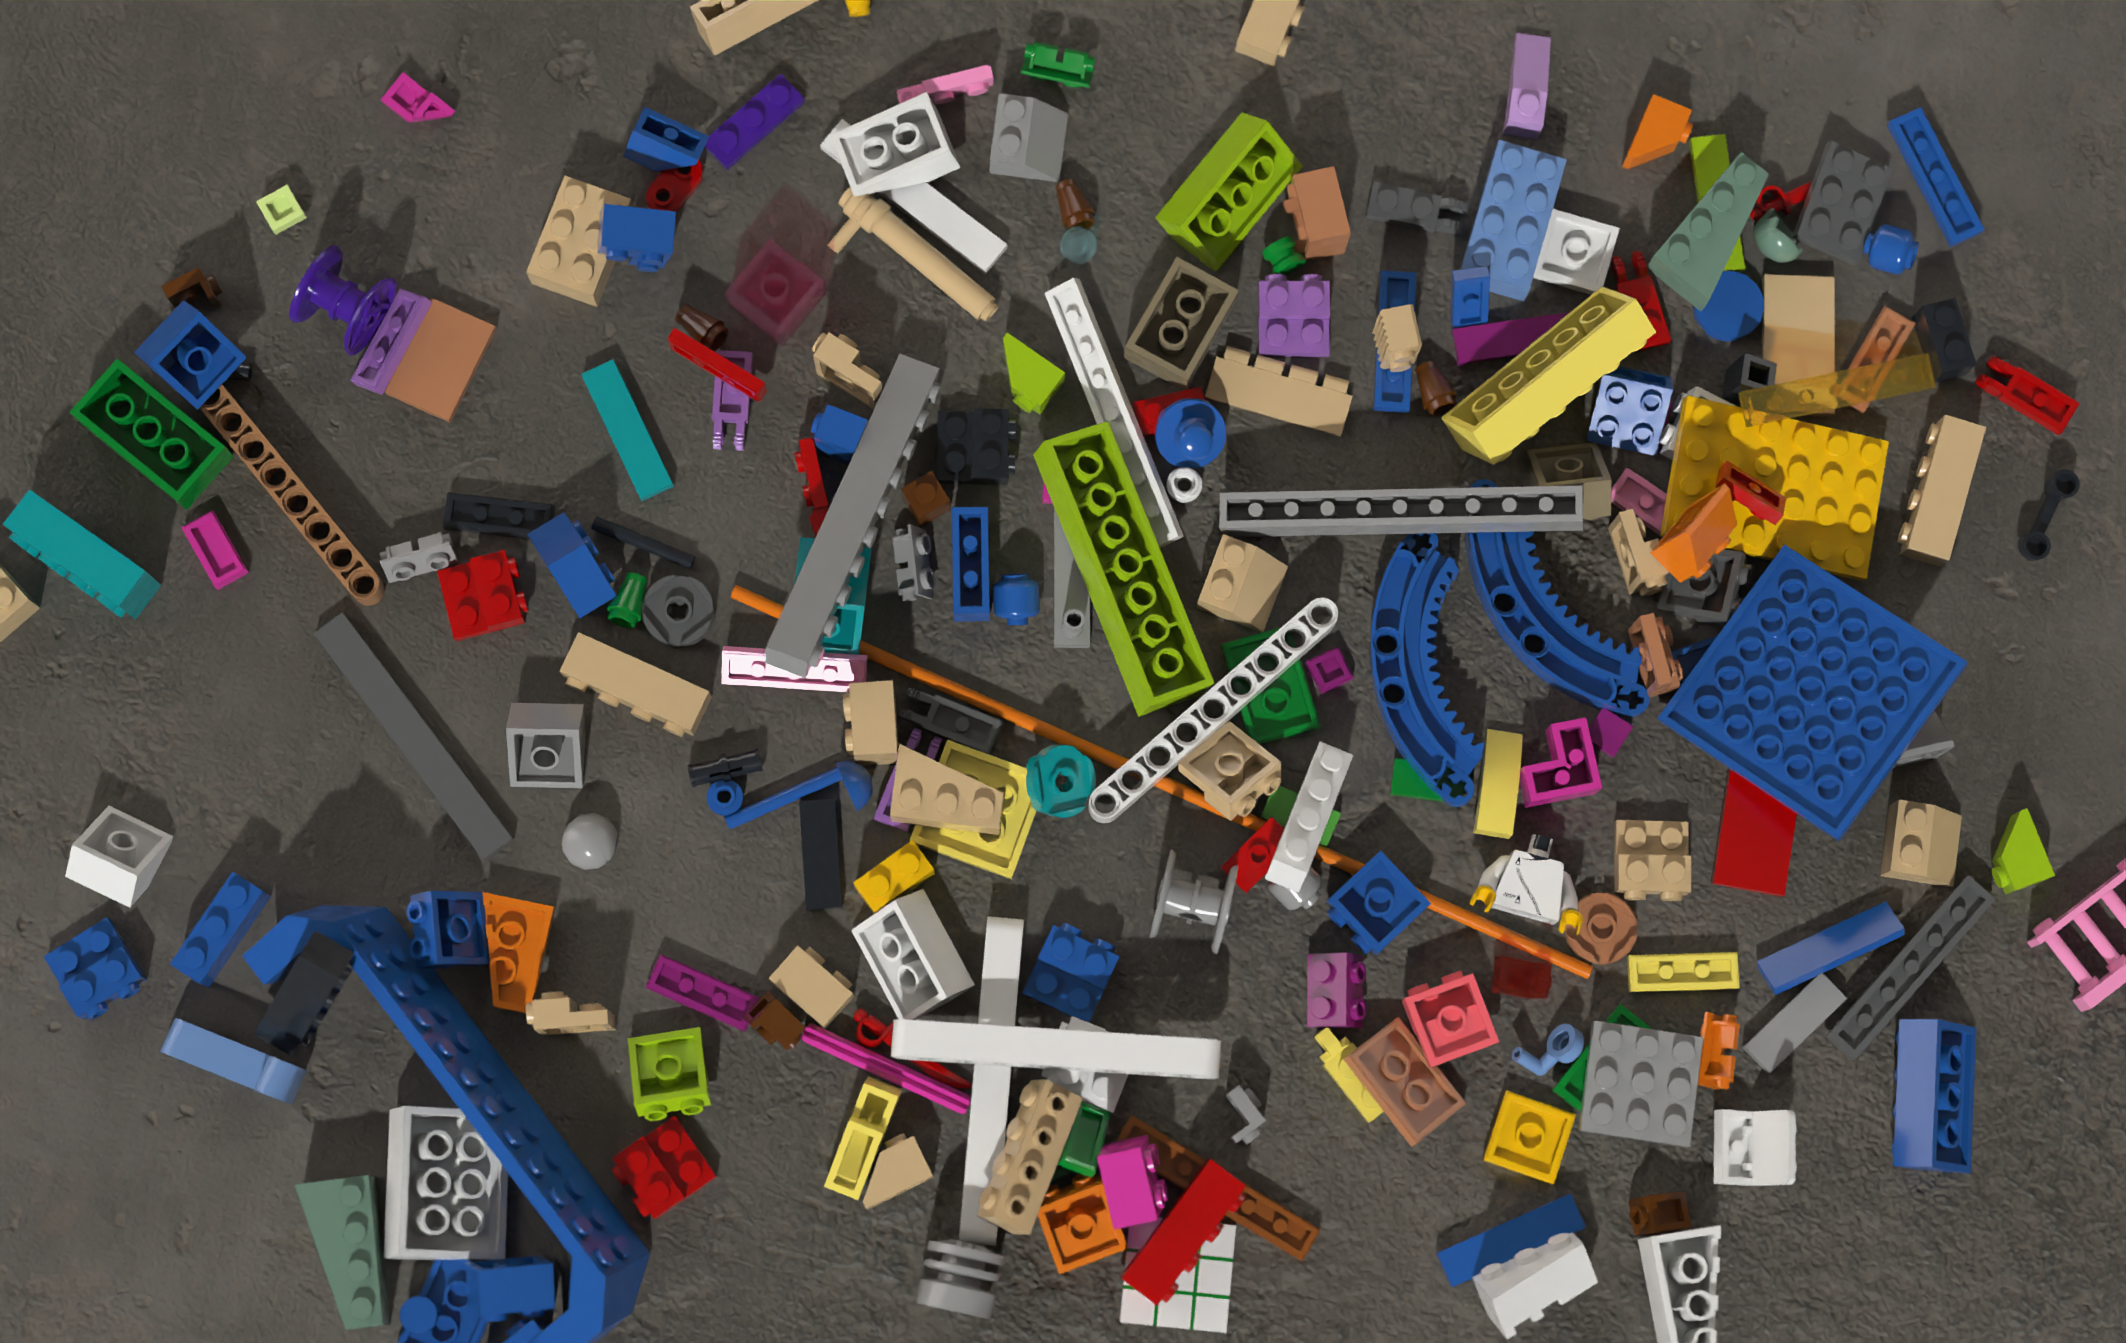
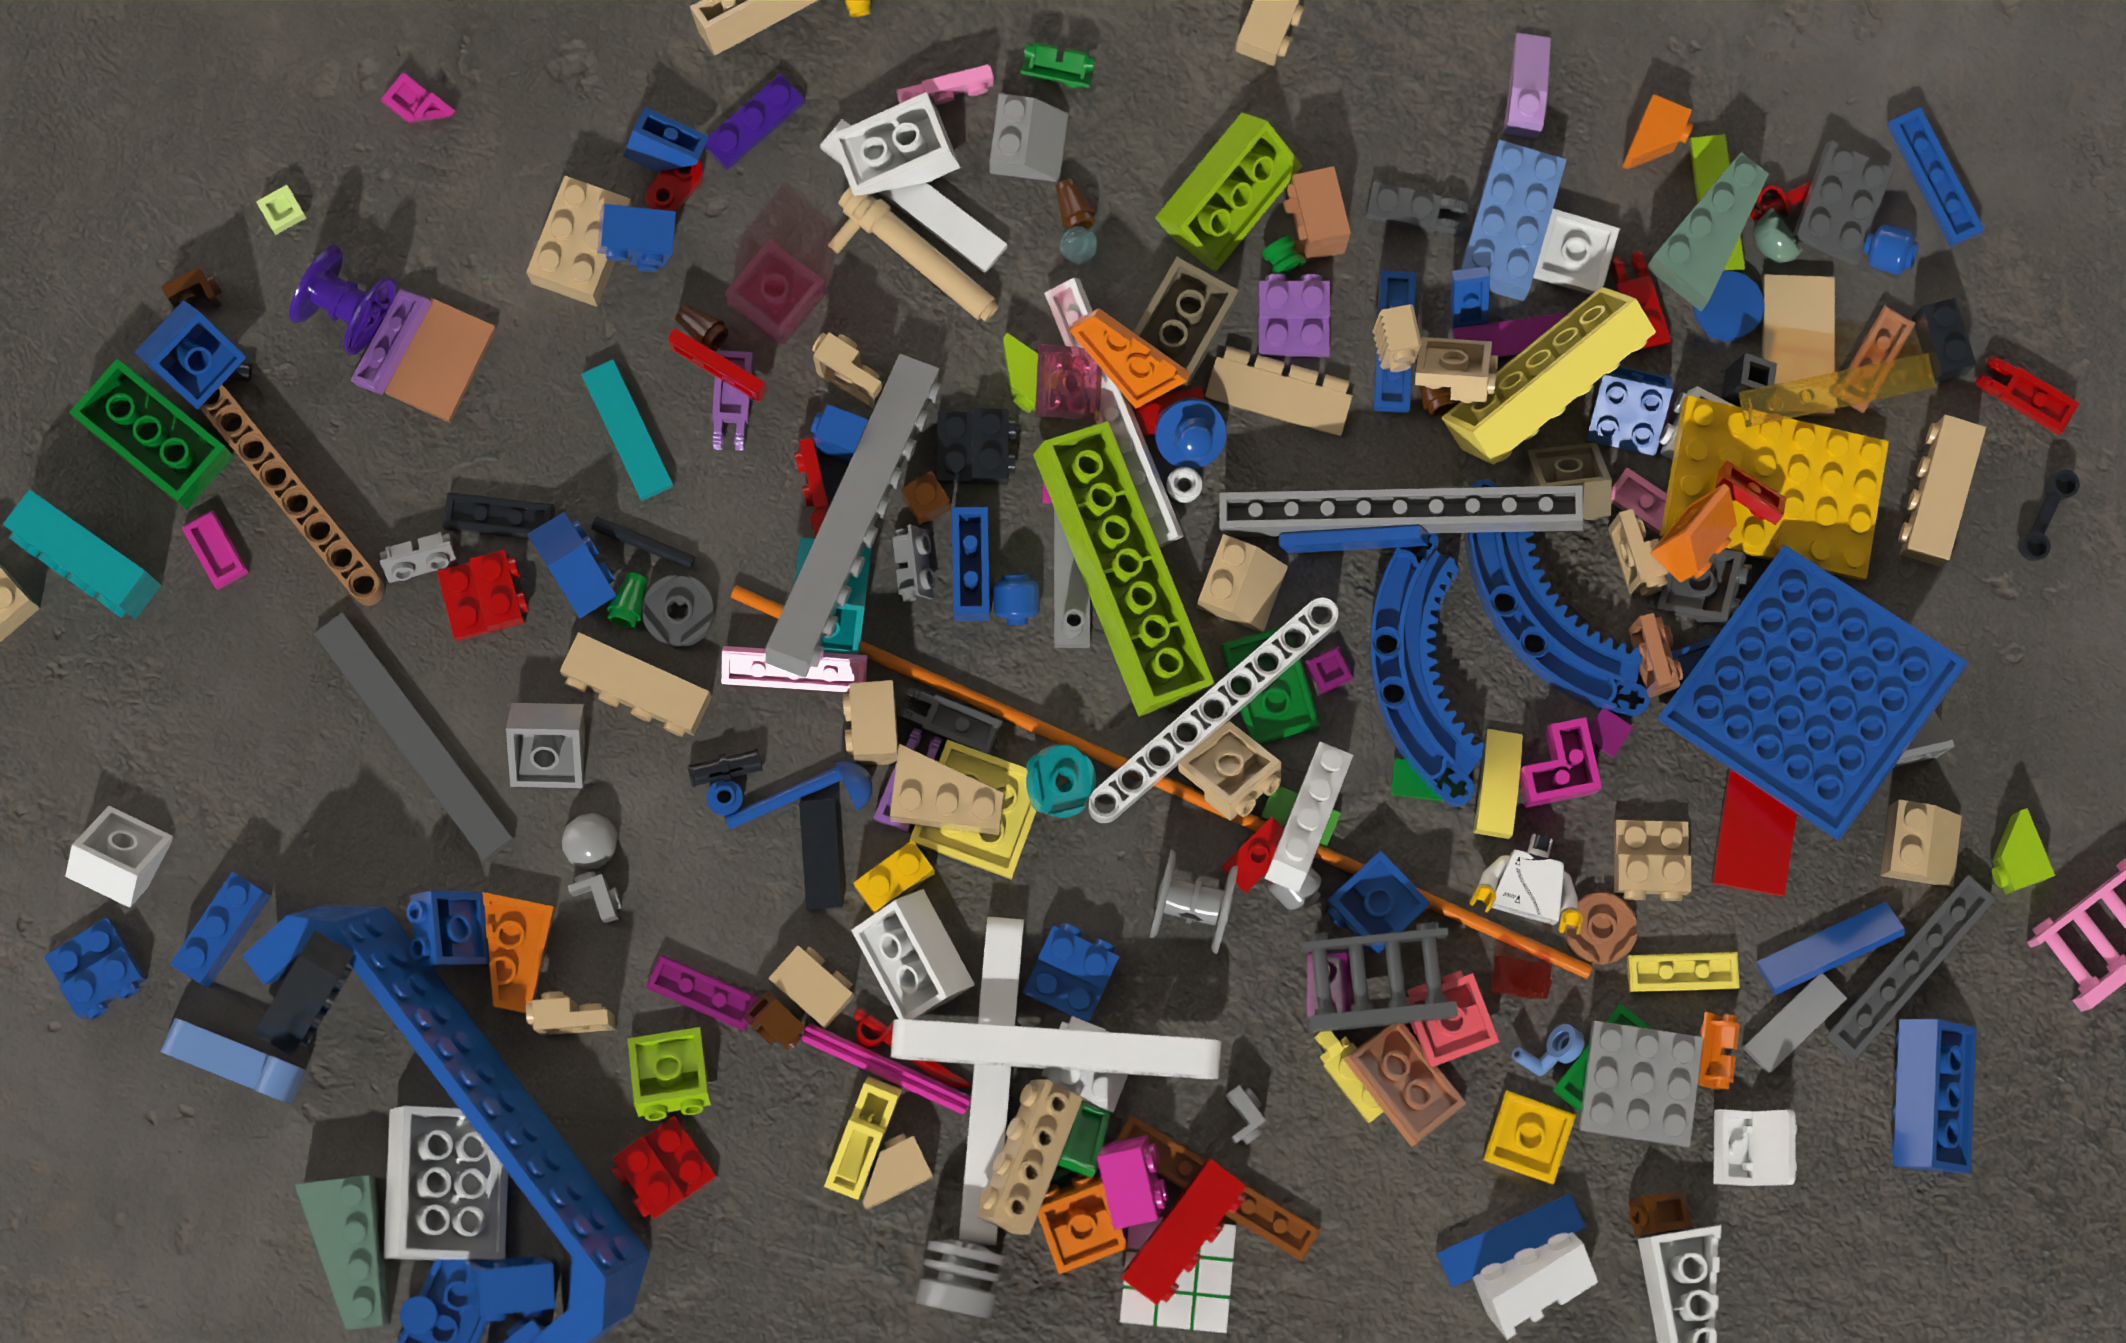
(605, 898): none -> light grey bracket
(1067, 383): none -> clear pink plate
(1127, 359): none -> orange wing
(1353, 539): none -> blue tile
(1399, 1007): none -> dark grey fence
(1459, 365): none -> tan plate

